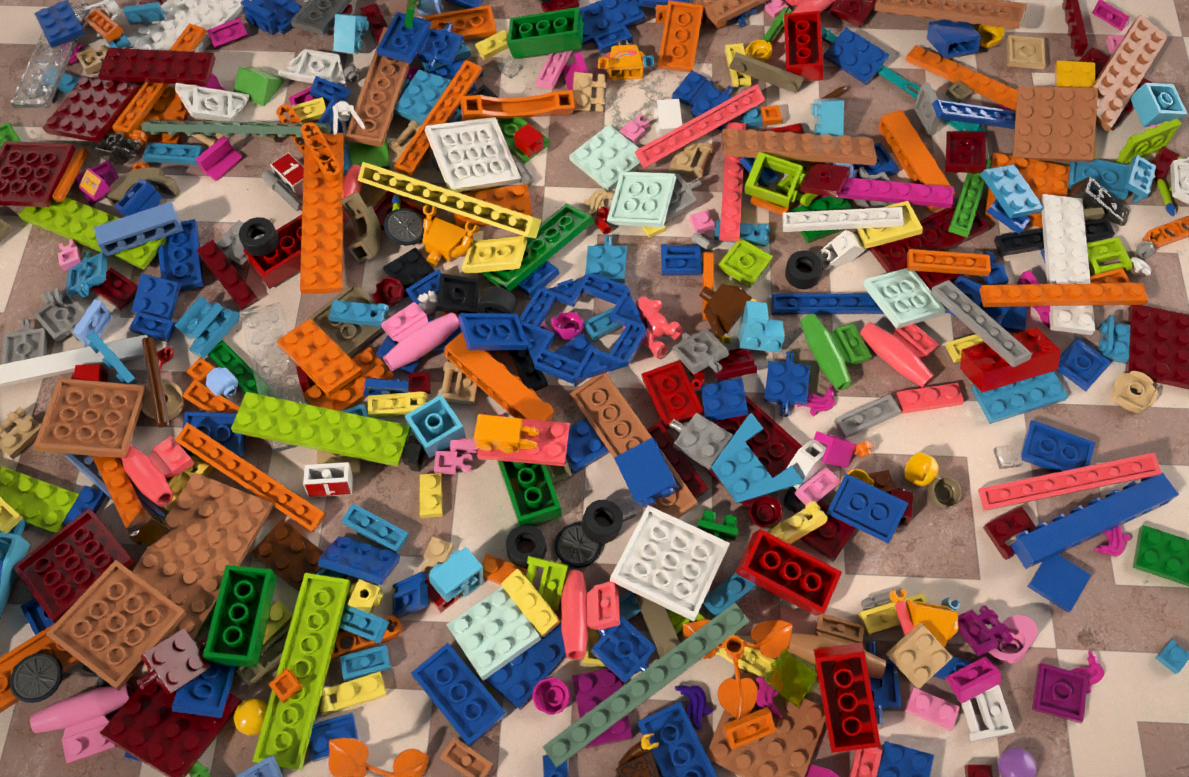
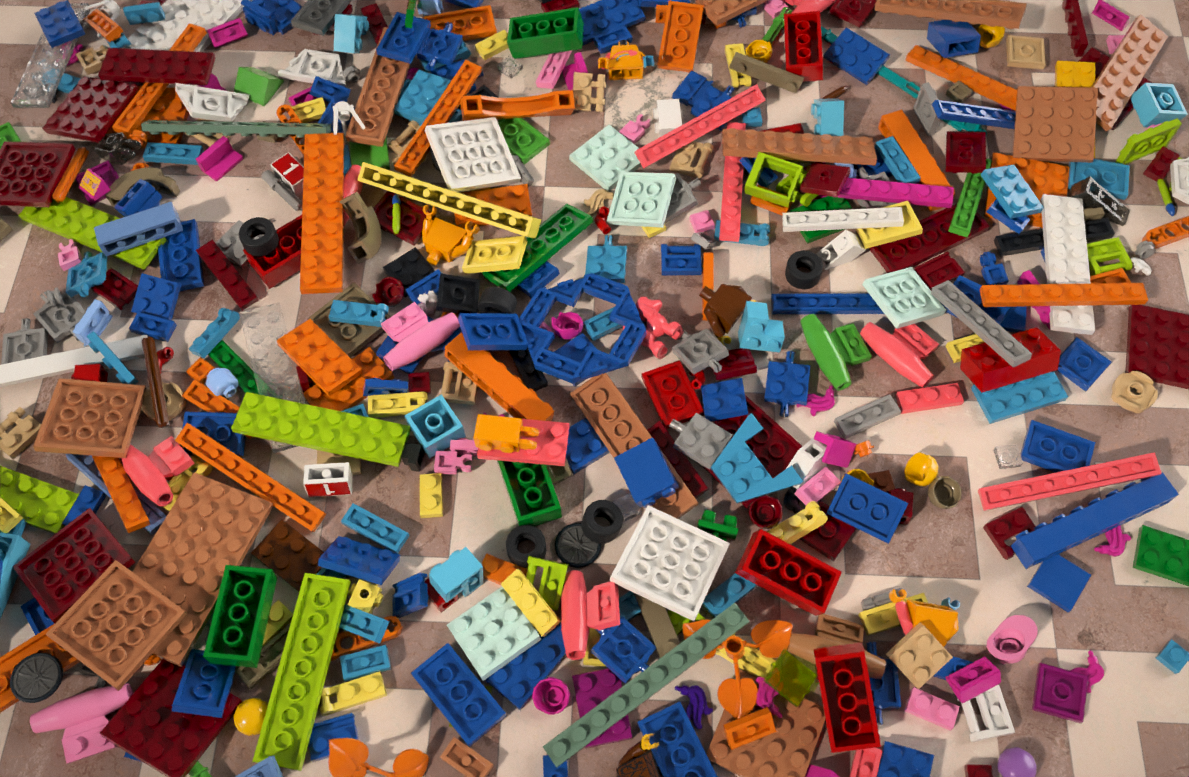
(147, 528): dark brown slope -> none
(174, 662): plate -> none
(198, 317): dark azure bracket -> none
(285, 685): orange tile -> none
(323, 150): orange beam -> none
(404, 226): dark grey wheel -> none
(436, 552): tan plate -> none
(529, 140): red brick -> none
(745, 262): lime plate -> none
(771, 115): orange plate -> none
(897, 161): none -> dark azure plate
(948, 262): orange plate -> none
(977, 635): magenta plate -> none
(1114, 340): dark azure bracket -> none
(1139, 178): dark azure bracket -> none

